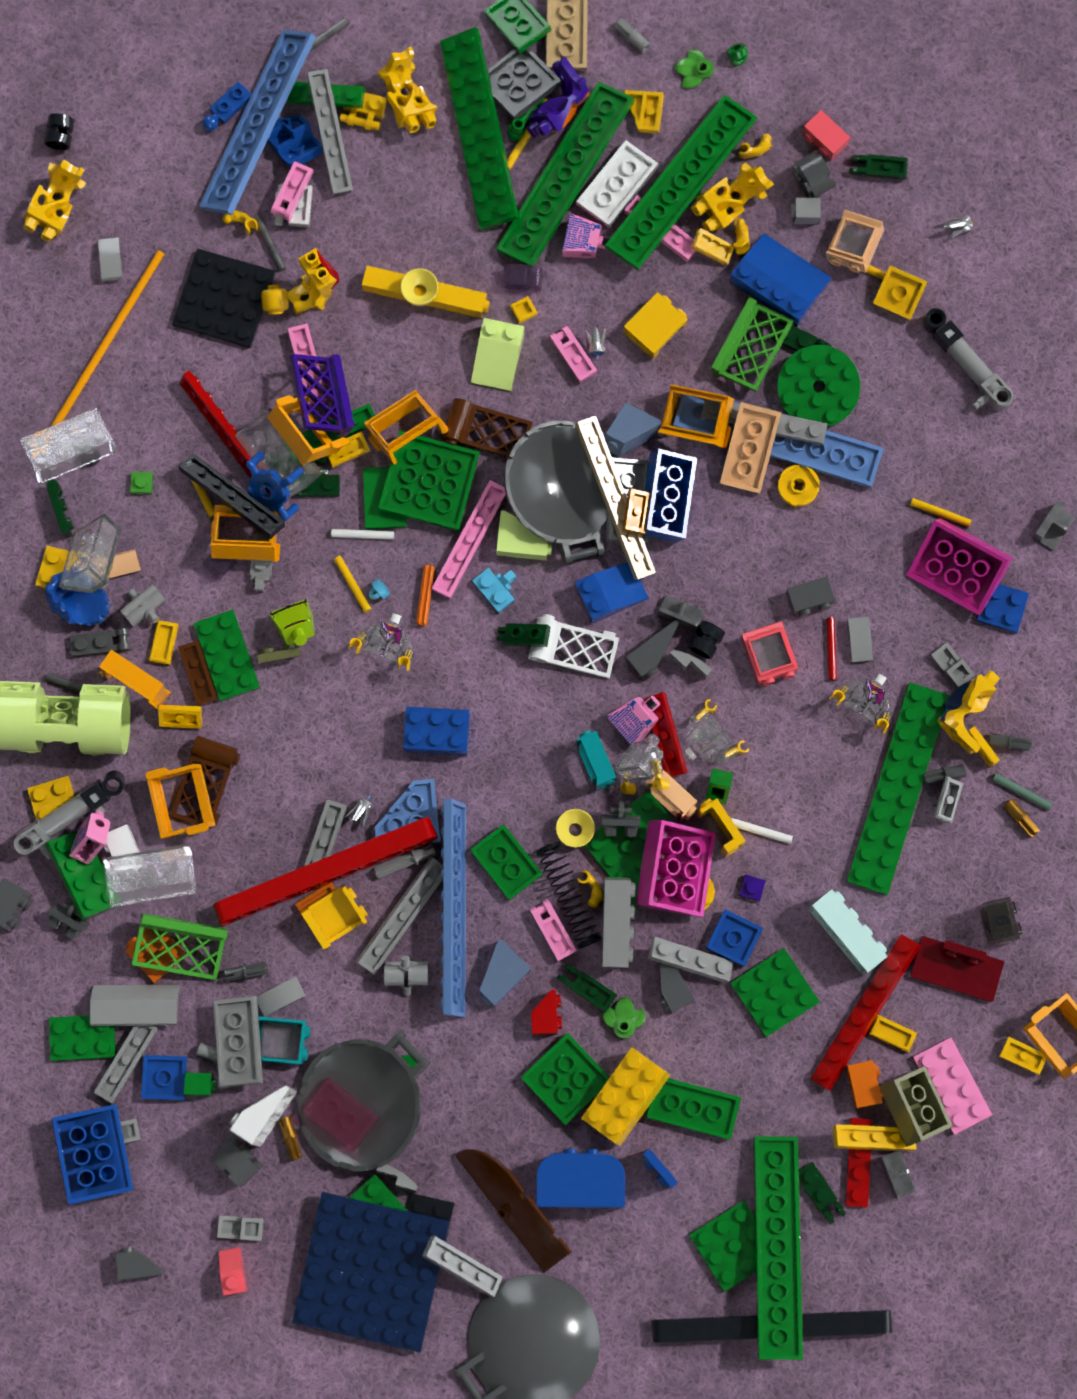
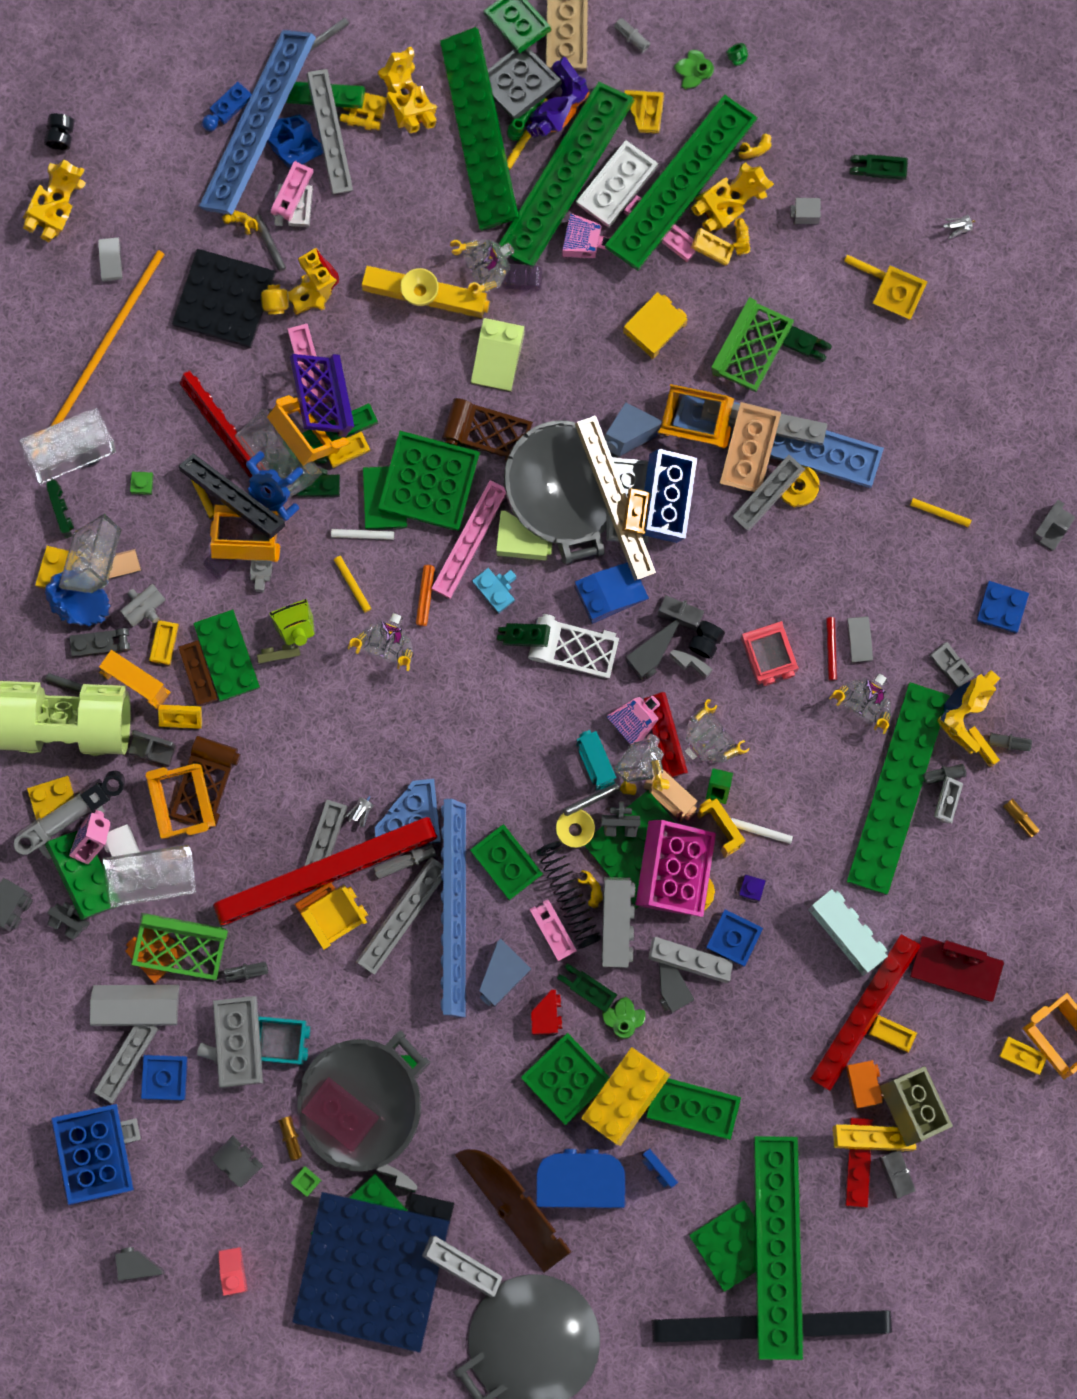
(76, 1040): green plate -> none
(152, 748): none -> flat silver panel
(199, 1084): green brick -> none
(239, 1228): light grey slope -> none
(259, 1119): white slope -> none
(280, 996): light grey slope -> none
(306, 1181): none -> bright green plate
(381, 590): medium azure tile -> none
(395, 413): light orange piece -> none
(406, 974): light grey pin -> none
(436, 731): blue brick -> none
(486, 262): none -> clear torso
(523, 310): yellow tile -> none
(573, 354): bright pink plate -> none
(591, 799): none -> flat silver bar
(596, 343): flat silver piece -> none
(768, 492): none -> light grey plate
(775, 992): green plate -> none
(779, 279): blue slope -> none
(810, 596): dark grey brick -> none
(814, 174): dark grey brick -> none
(819, 1191): dark green hinge -> none
(824, 365): green plate -> none
(825, 135): coral brick -> none
(855, 241): light nougat window -> none
(952, 340): light grey piece -> none
(954, 1085): bright pink plate -> none
(959, 566): dark pink slope -> none
(1000, 922): clear smoke brick -> none
(1022, 791): sand green bar -> none

